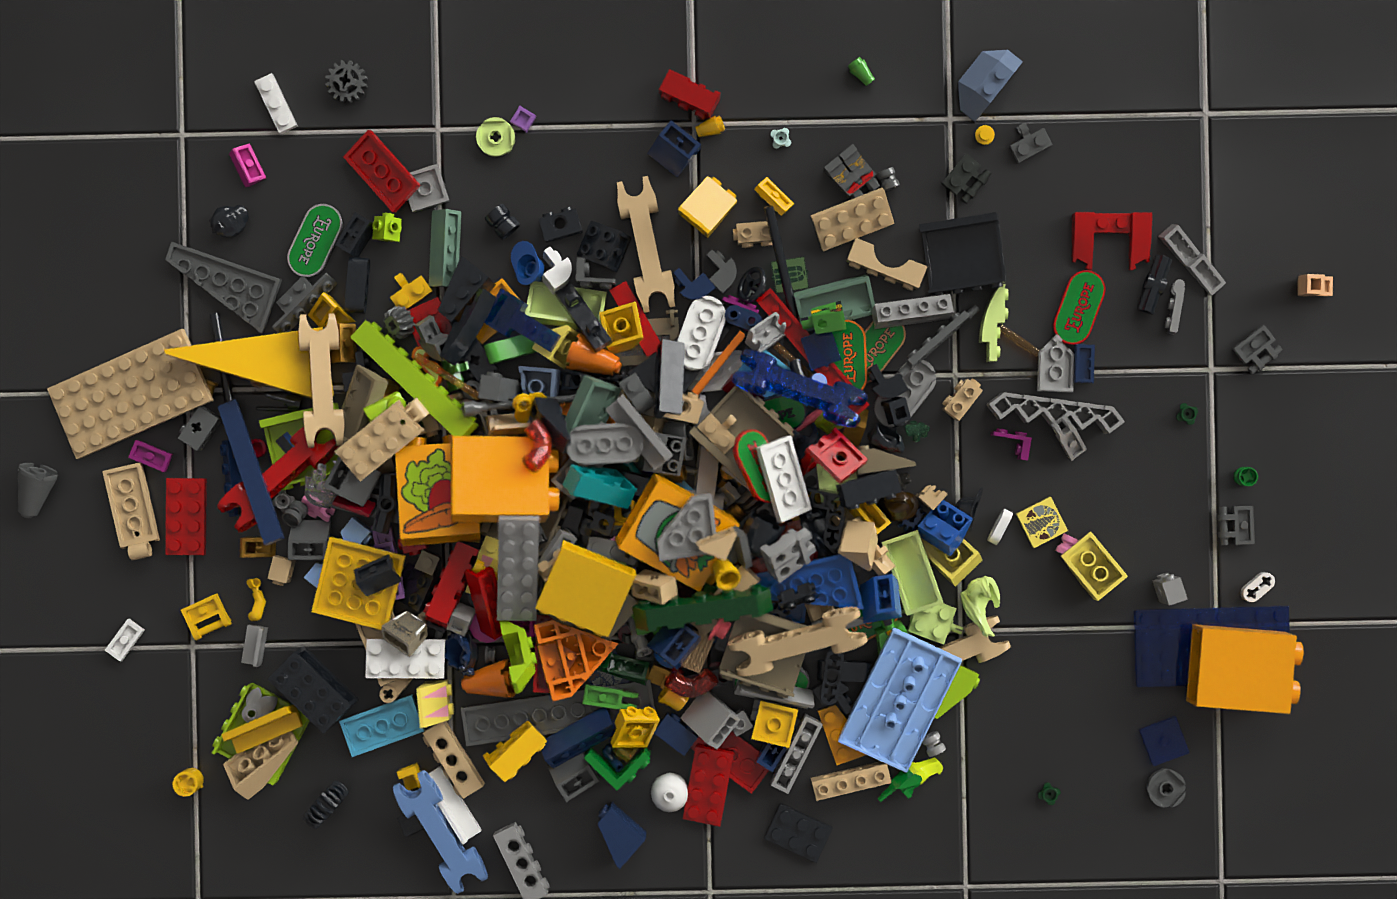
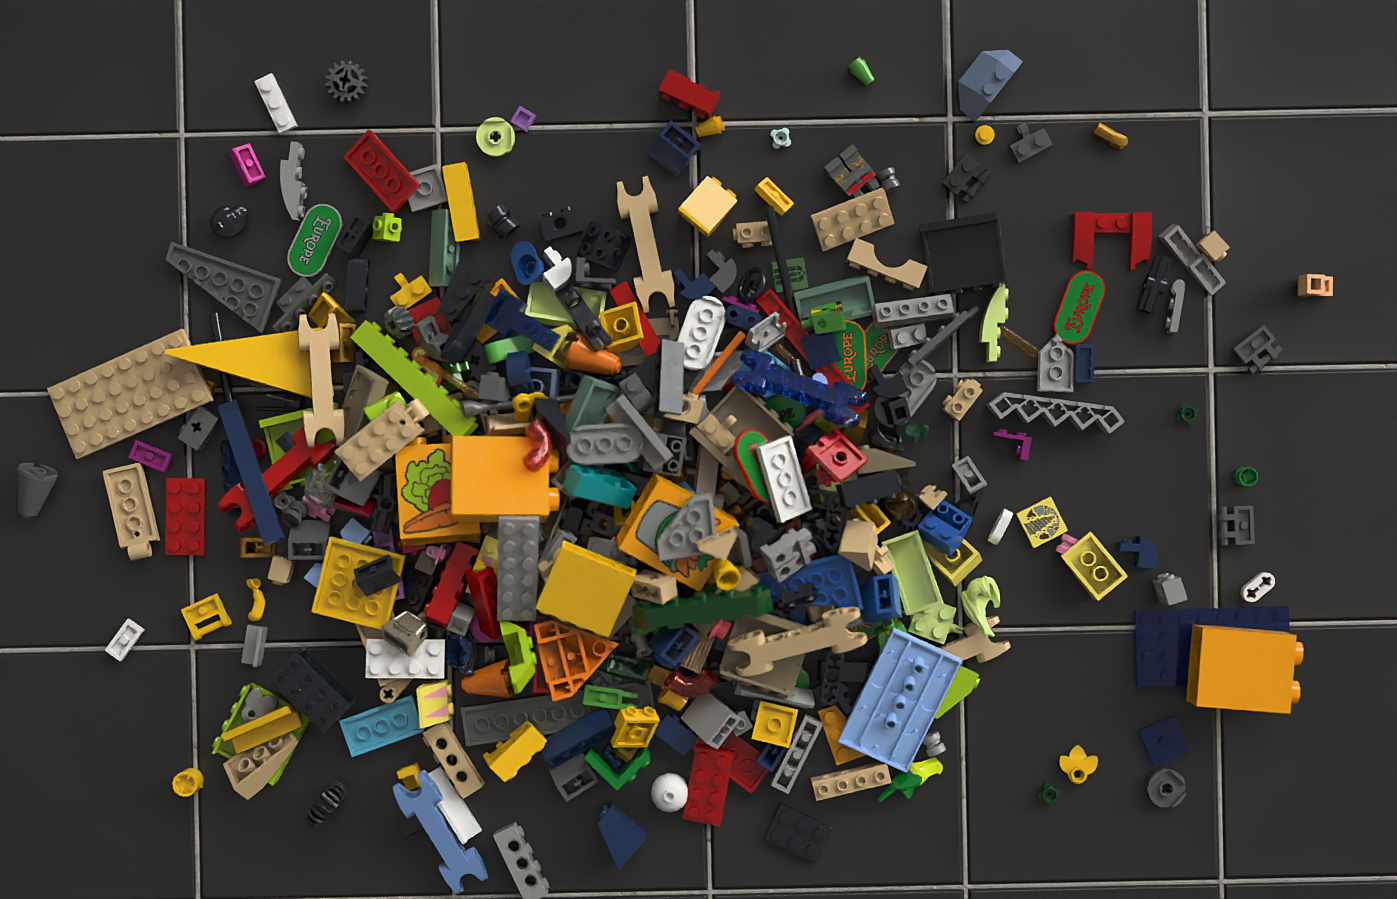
(292, 189): none -> light grey slope
(439, 551): none -> bright pink hinge
(461, 202): none -> yellow panel
(518, 372): none -> dark blue brick
(823, 478): none -> red plant
(907, 336): none -> light grey plate
(969, 475): none -> light grey slope
(1069, 438): light grey hinge -> none
(1078, 761): none -> yellow plate
(1110, 136): none -> pearl gold bar
(1145, 551): none -> dark blue brick
(1212, 247): none -> tan brick

